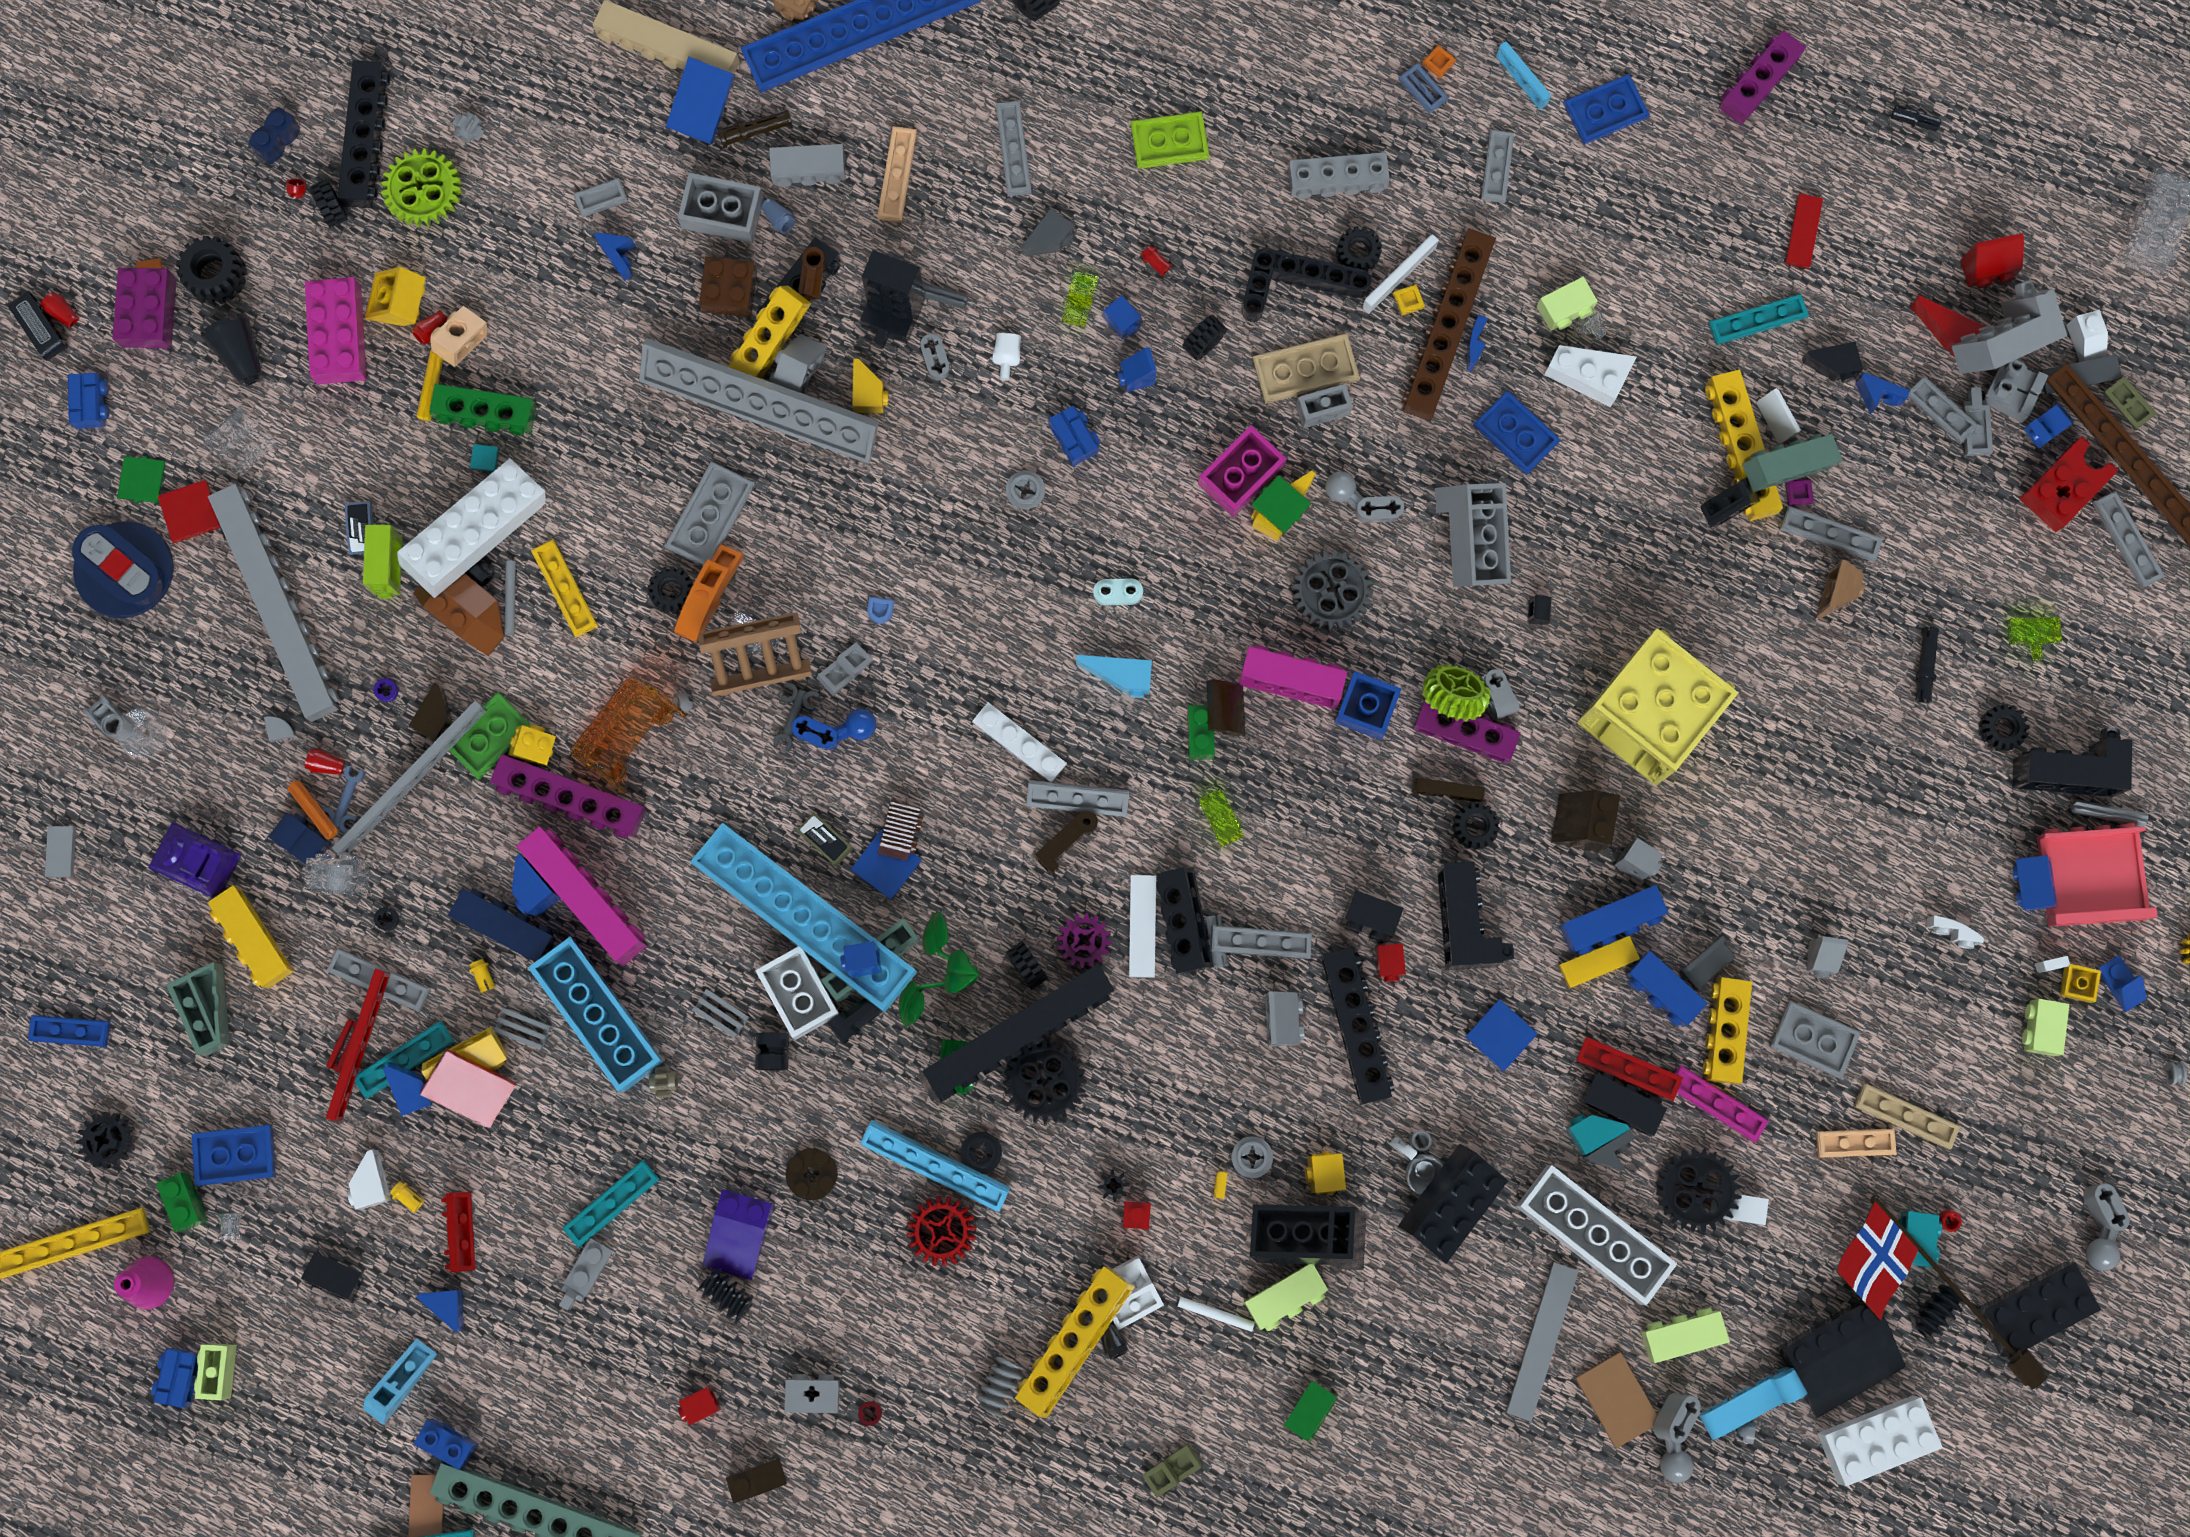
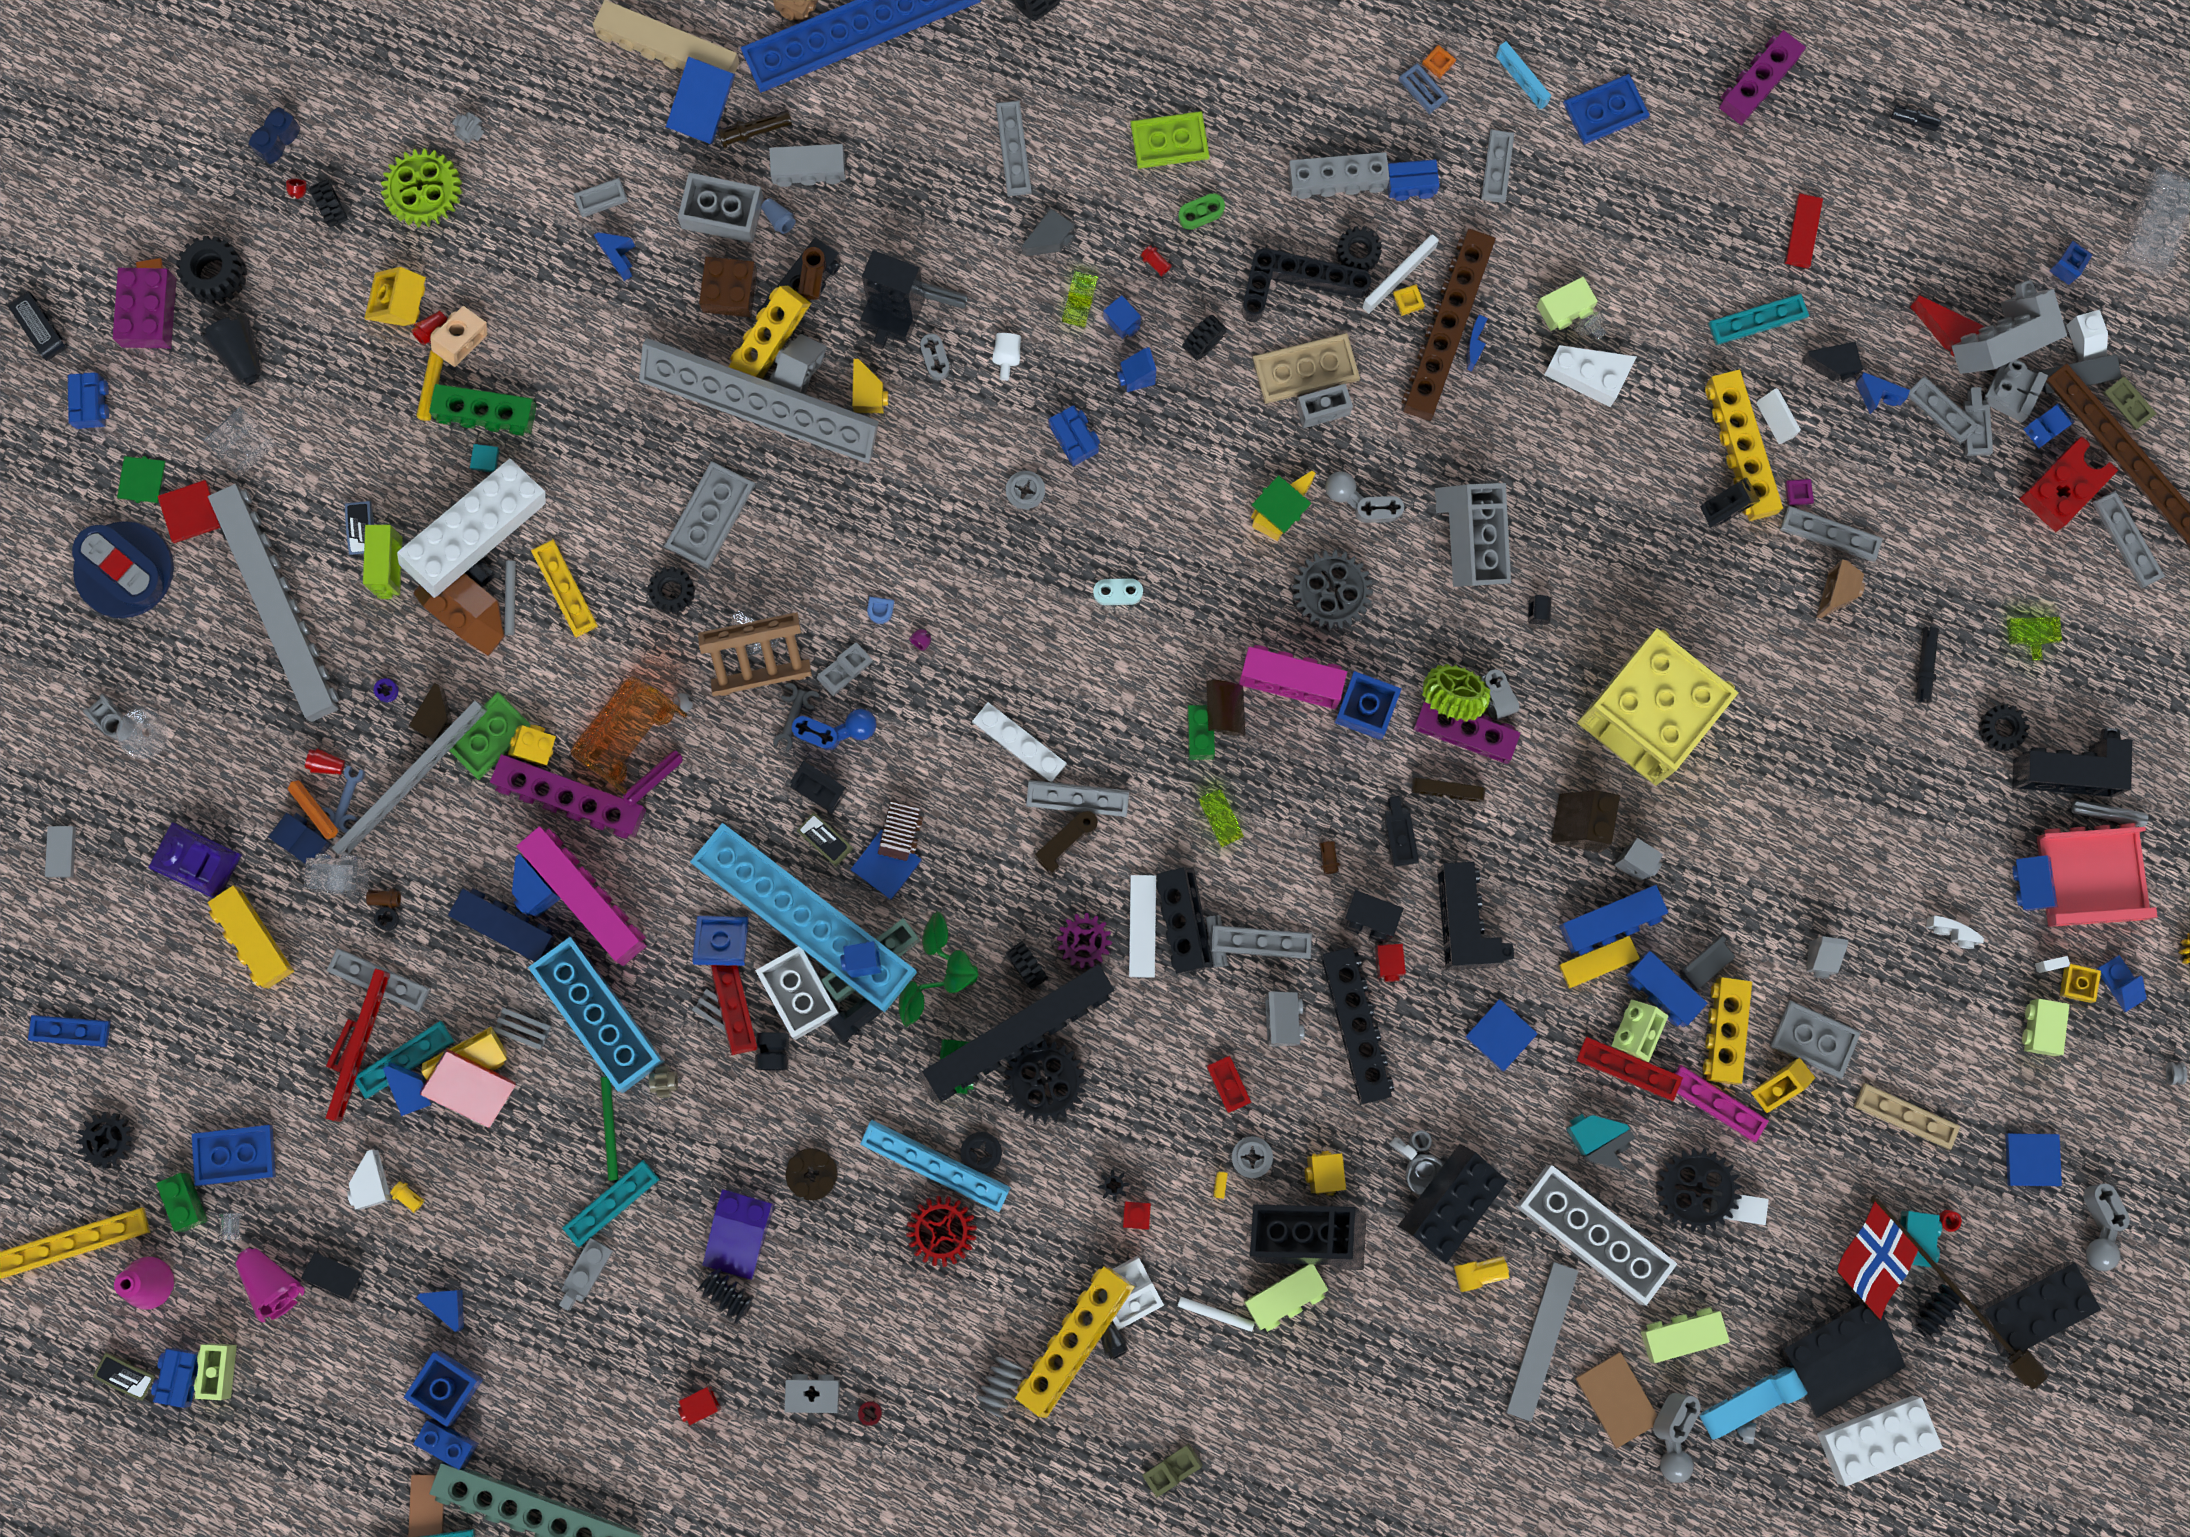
(59, 309): red cone -> none
(123, 1376): none -> slope
(203, 1007): sand green wedge -> none
(267, 1284): none -> dark pink cone
(278, 729): light grey tile -> none
(335, 330): dark pink brick -> none
(363, 76): black brick -> none
(383, 898): none -> reddish brown pin
(398, 1381): medium azure slope -> none
(443, 1388): none -> blue brick
(459, 1232): red plate -> none
(482, 974): yellow pin -> none
(609, 1129): none -> green bar
(652, 778): none -> magenta axle
(706, 592): orange slope -> none
(720, 940): none -> blue tile
(733, 1008): none -> red plate
(756, 1480): dark brown slope -> none
(818, 787): none -> black hinge
(897, 174): light nougat tile -> none
(921, 637): none -> magenta hinge
(1125, 674): medium azure slope -> none
(1200, 211): none -> bright green plate
(1228, 1084): none -> red plate
(1242, 471): dark pink brick -> none
(1310, 1411): green hinge -> none
(1329, 857): none -> reddish brown pin
(1400, 834): none -> black hinge
(1413, 179): none -> blue brick
(1476, 1274): none -> yellow piece
(1483, 813): black tyre -> none
(1516, 432): blue tile -> none
(1623, 1103): black brick -> none
(1640, 1030): none -> yellowish green brick
(1783, 1085): none -> yellow slope
(1792, 462): sand green brick -> none
(1856, 1143): light nougat tile -> none
(1994, 261): red slope -> none
(2033, 1160): none -> blue tile
(2071, 263): none -> blue slope

